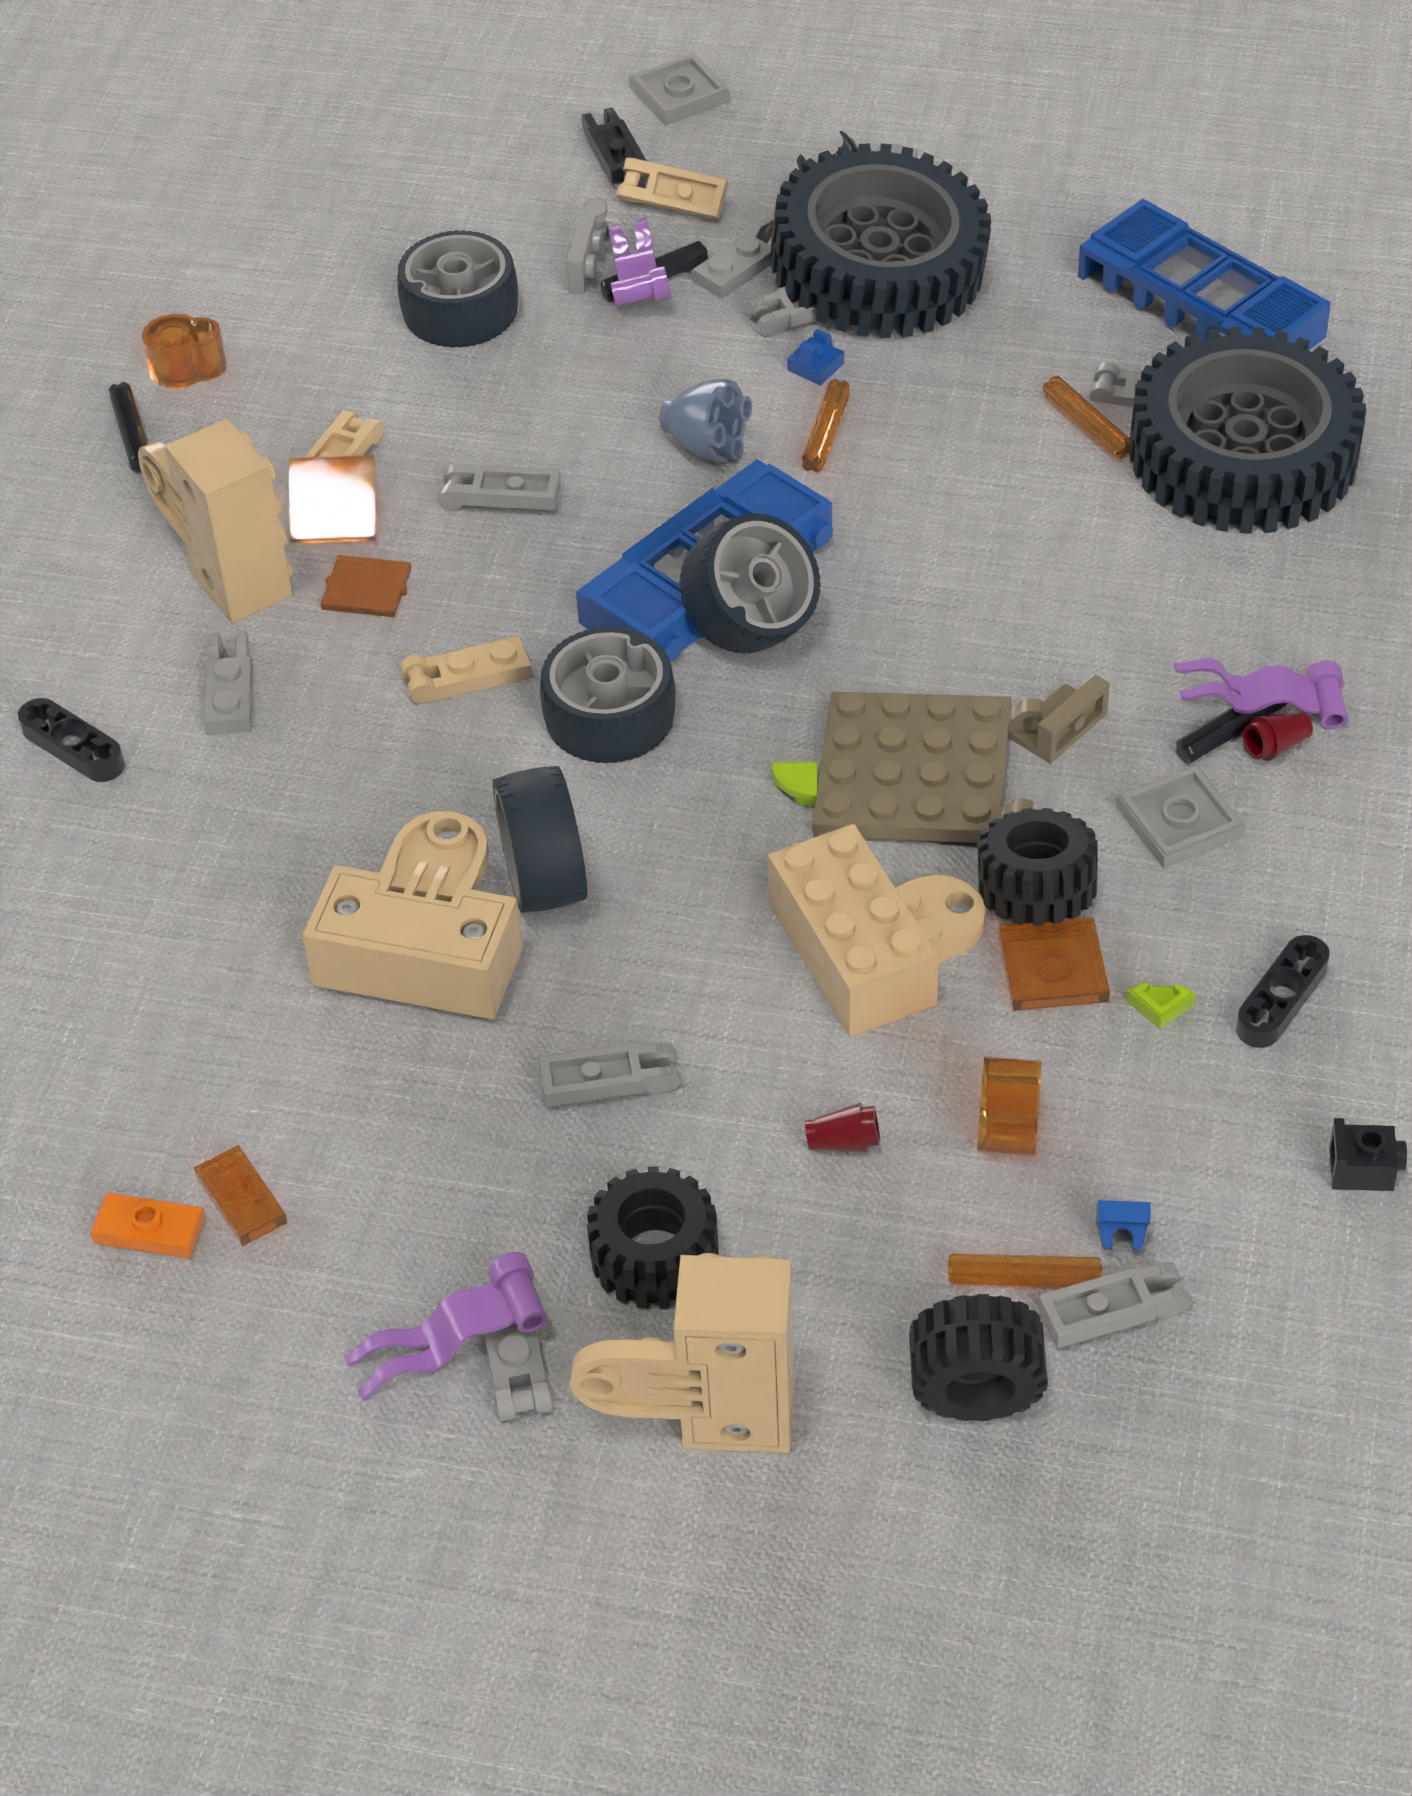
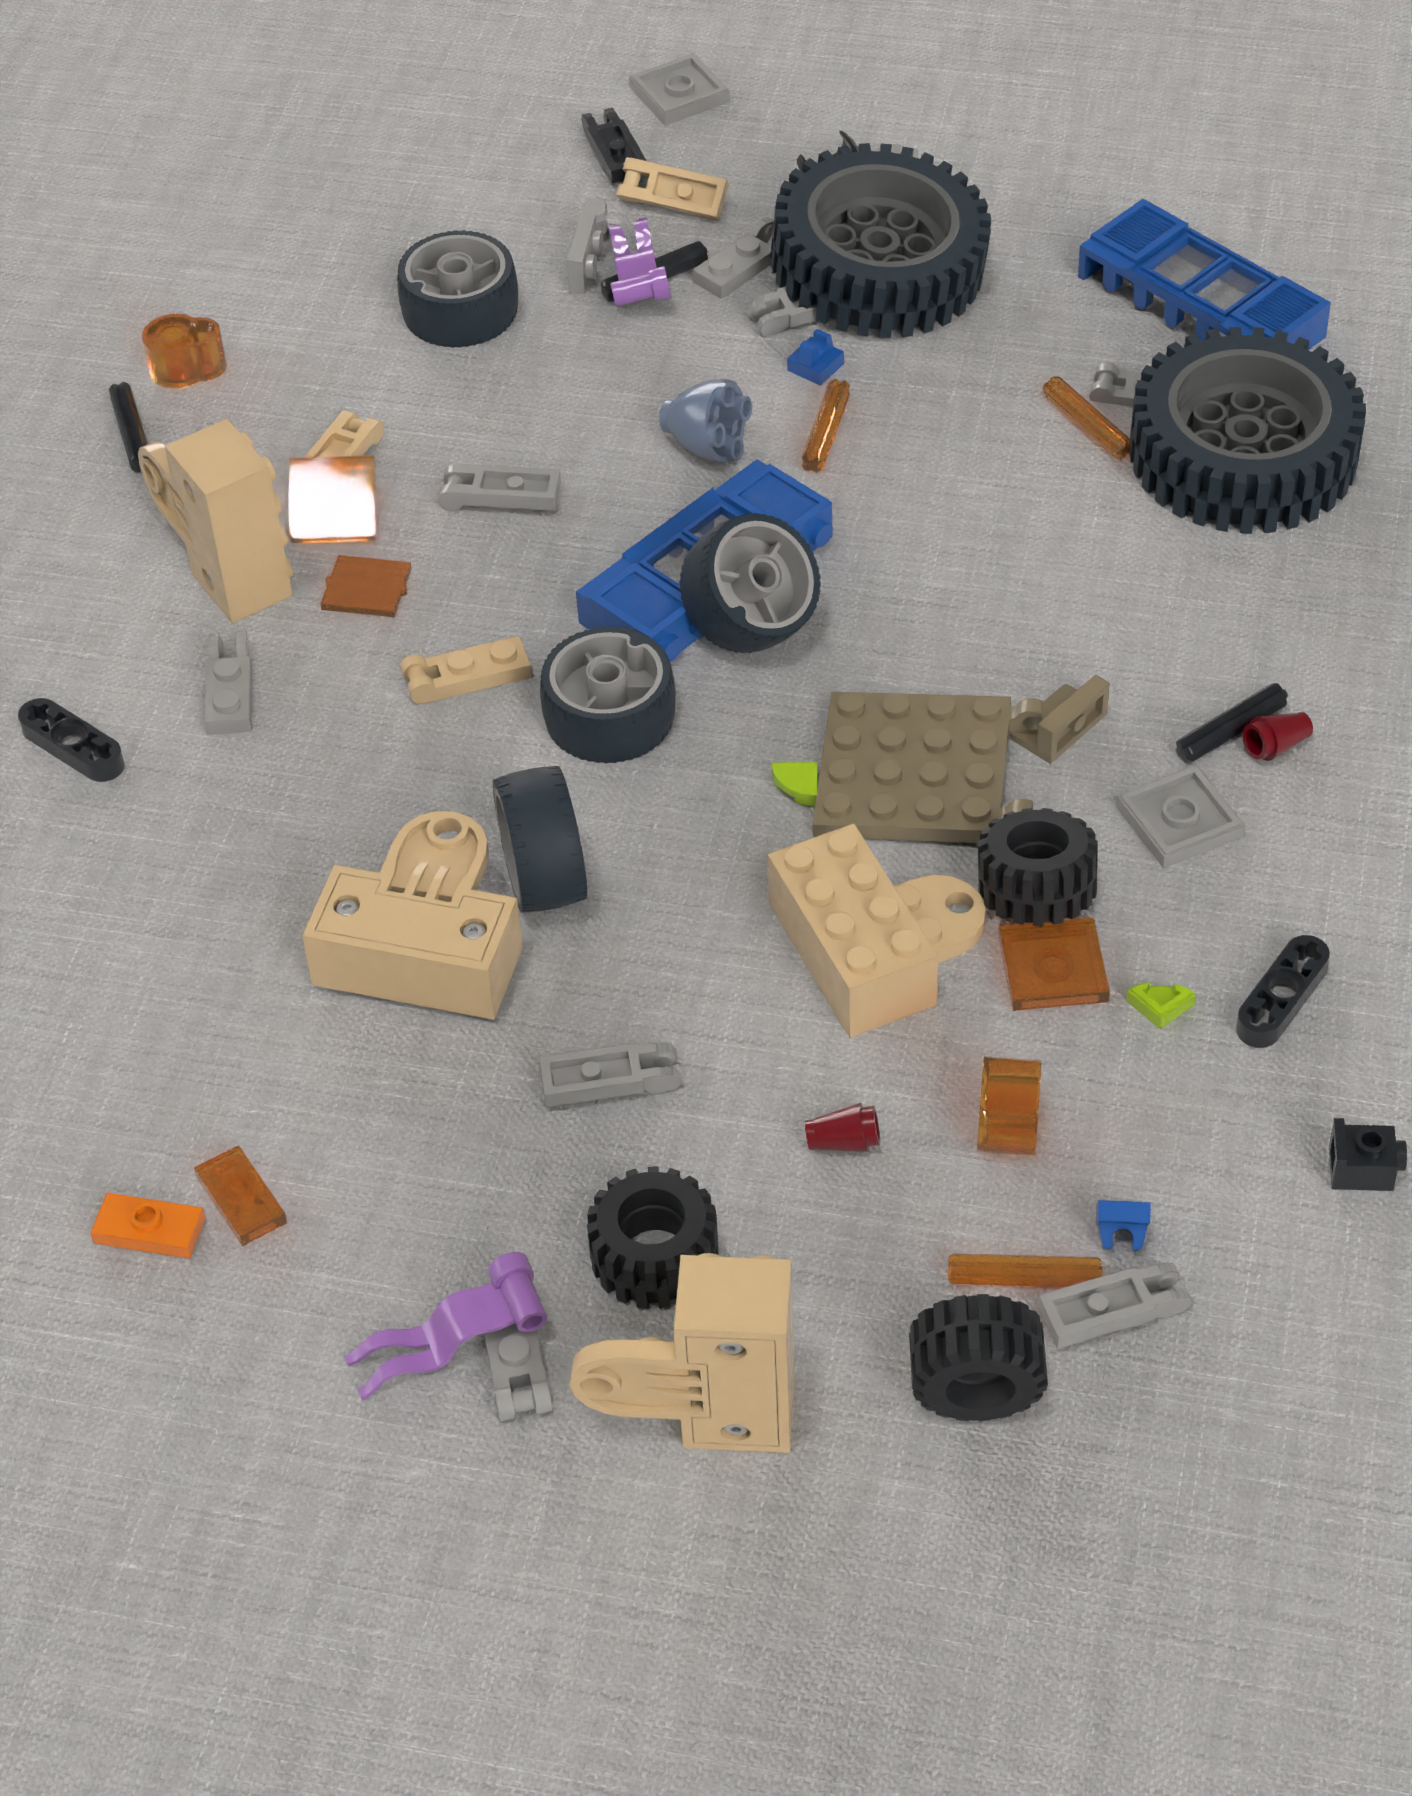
(1313, 693): medium lavender flag -> none

